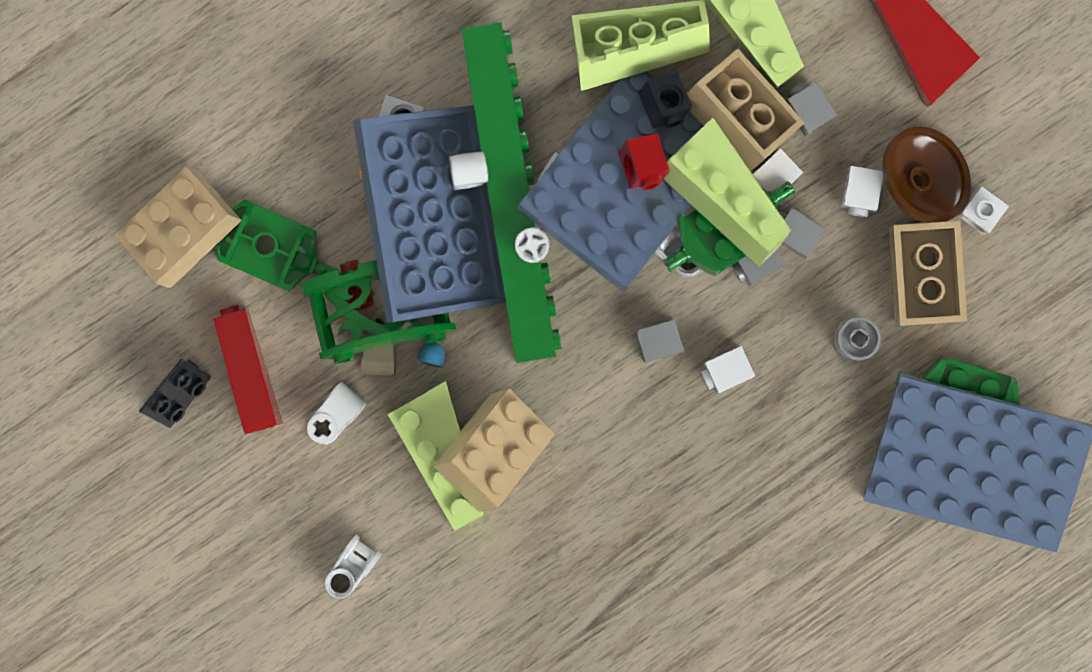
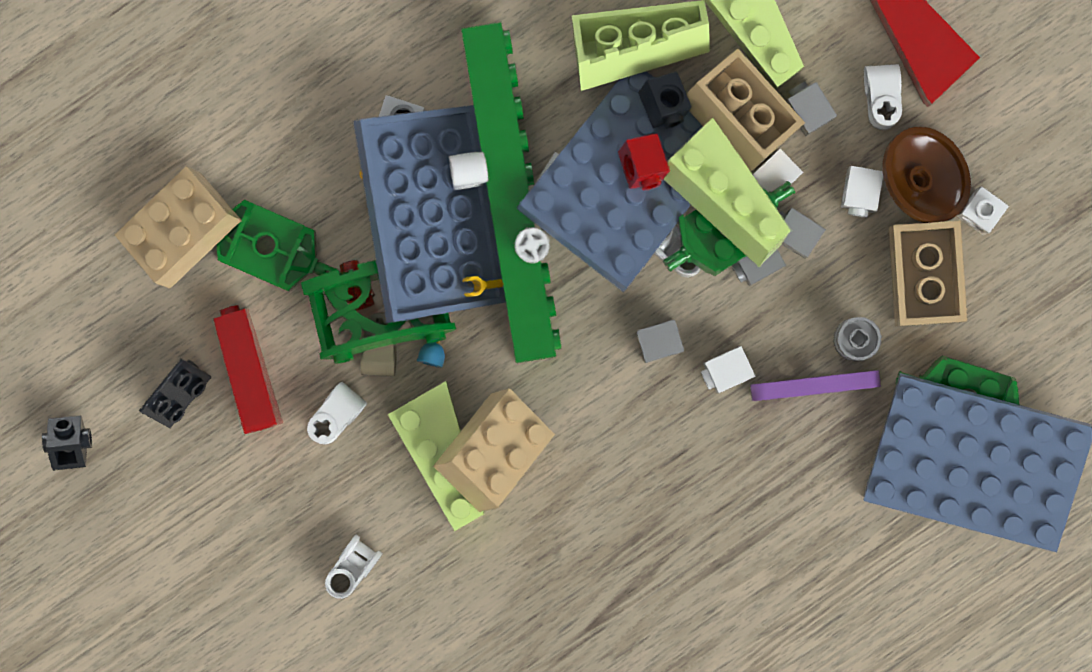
(66, 442): none -> black brick
(481, 285): none -> yellow hand
(815, 385): none -> medium lavender beam
(883, 89): none -> white piece

